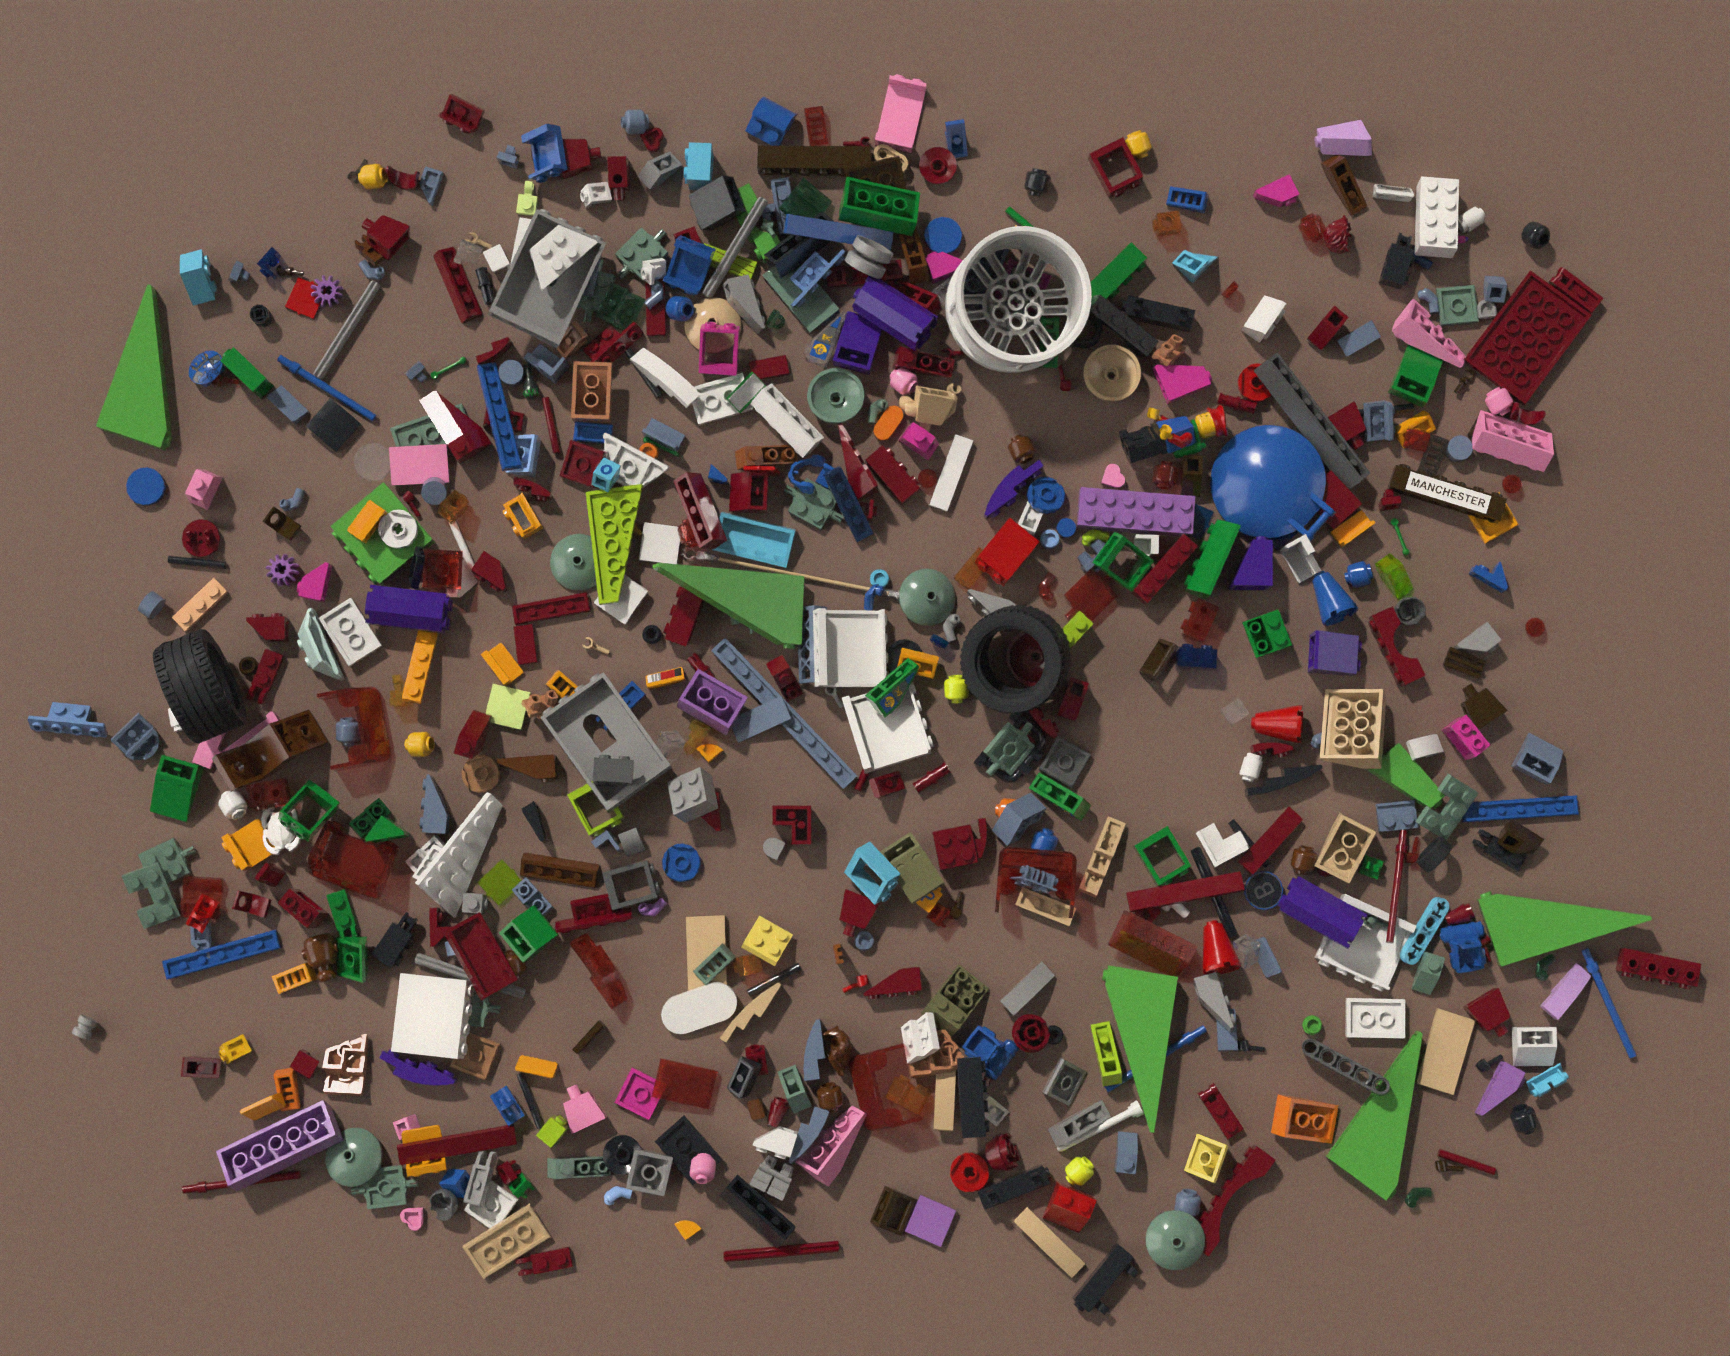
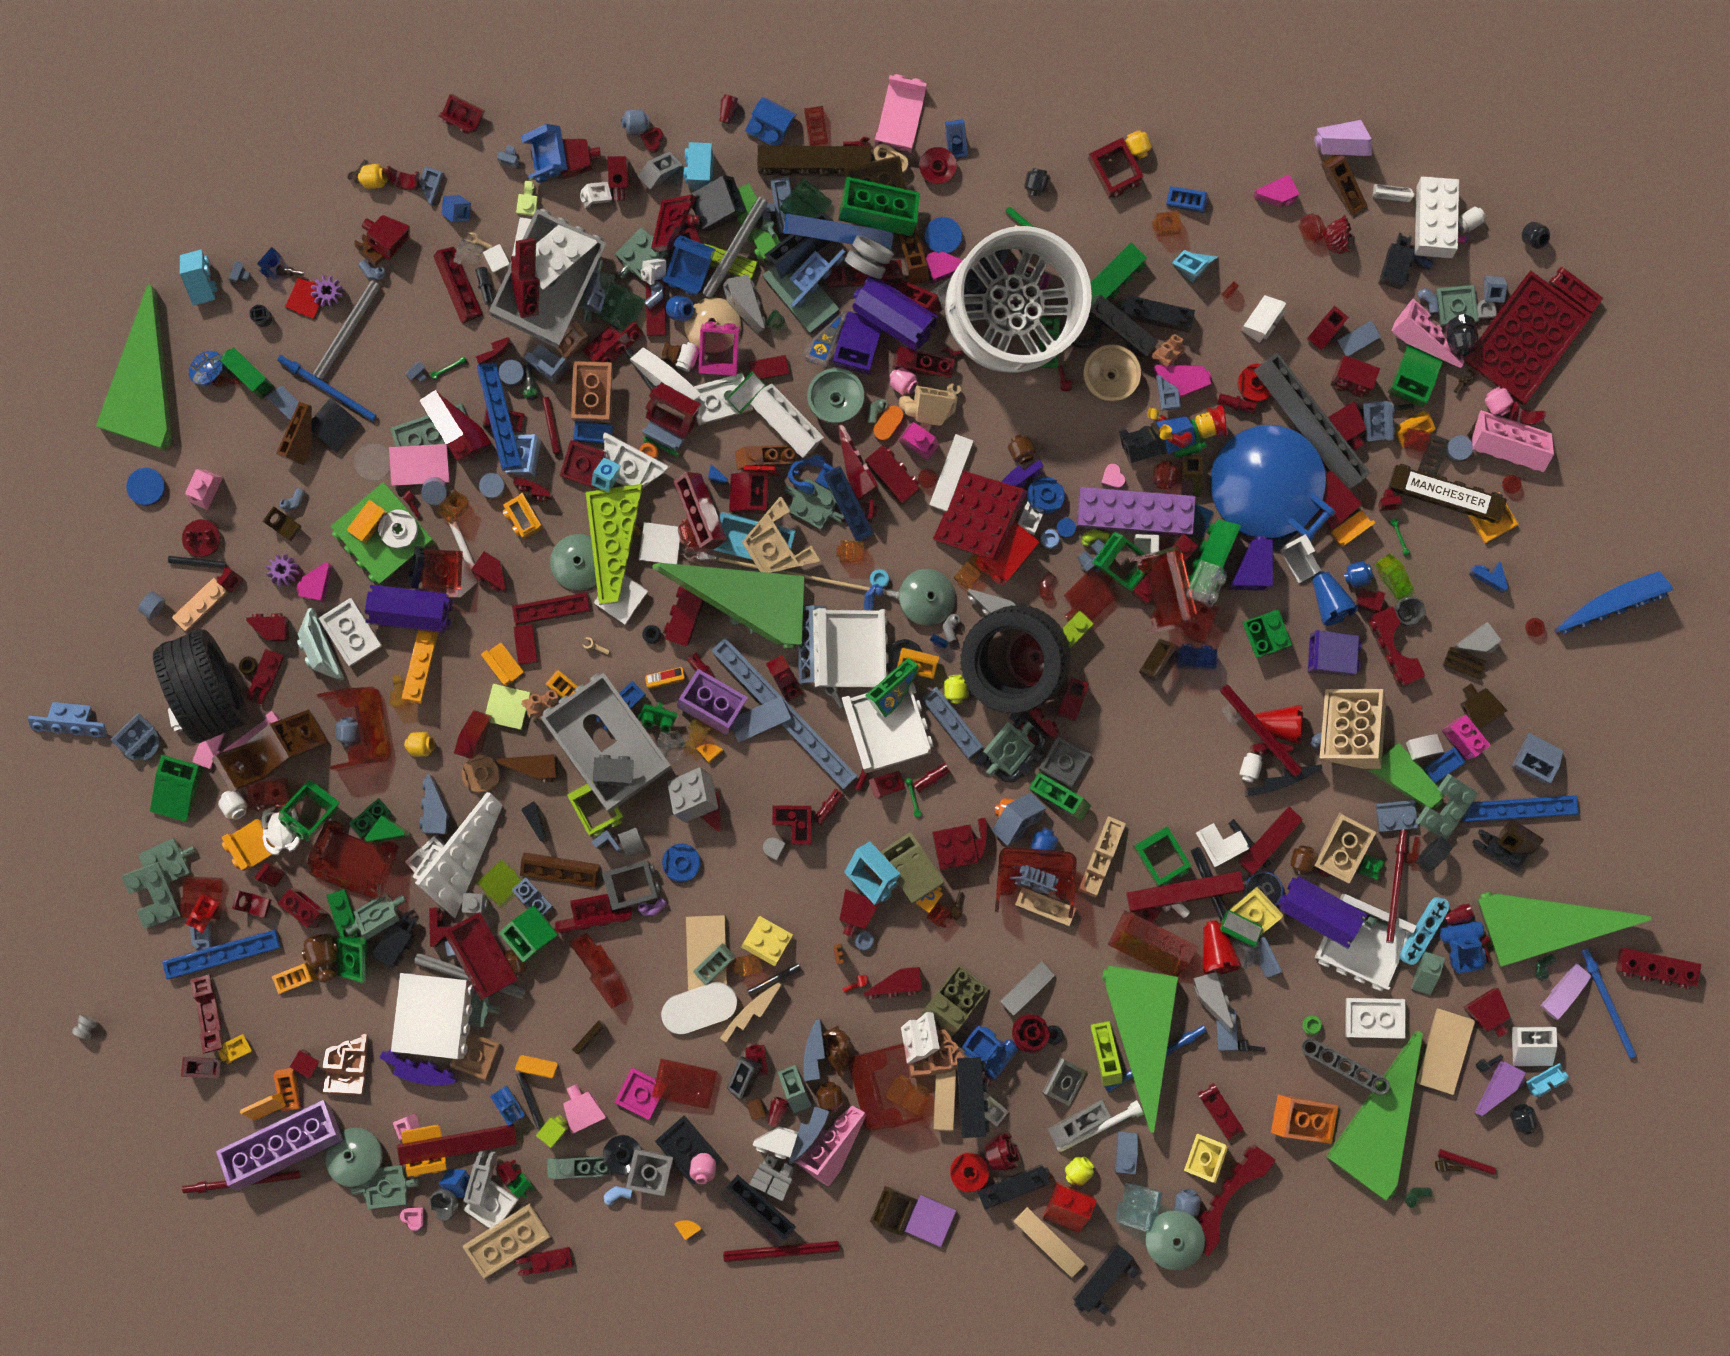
(208, 1014): none -> dark red slope
(229, 579): none -> dark red tile
(297, 438): none -> reddish brown slope
(376, 916): none -> sand green plate
(456, 208): none -> blue panel
(492, 486): none -> sand blue piece
(523, 278): none -> dark red slope
(595, 294): none -> sand blue tile
(657, 716): none -> green hips
(670, 221): none -> dark red wing
(670, 352): none -> reddish brown wheel
(676, 401): none -> dark red window
(687, 357): none -> white brick
(691, 221): none -> dark red arm
(727, 108): none -> dark red cone
(770, 548): none -> tan wing
(828, 807): none -> dark red pin
(850, 551): none -> clear orange brick
(917, 813): none -> green hinge
(952, 722): none -> sand blue tile
(980, 515): none -> dark red plate
(1138, 1207): none -> clear light blue slope
(1168, 394): none -> sand blue tile
(1169, 588): none -> clear red windscreen
(1206, 583): none -> clear bracket
(1241, 928): none -> flat silver slope
(1258, 909): none -> light yellow plate
(1261, 730): none -> dark red axle
(1354, 376): none -> dark red brick
(1370, 600): none -> dark red panel
(1444, 765): none -> blue tile
(1463, 340): none -> black helmet
(1635, 593): none -> blue wedge

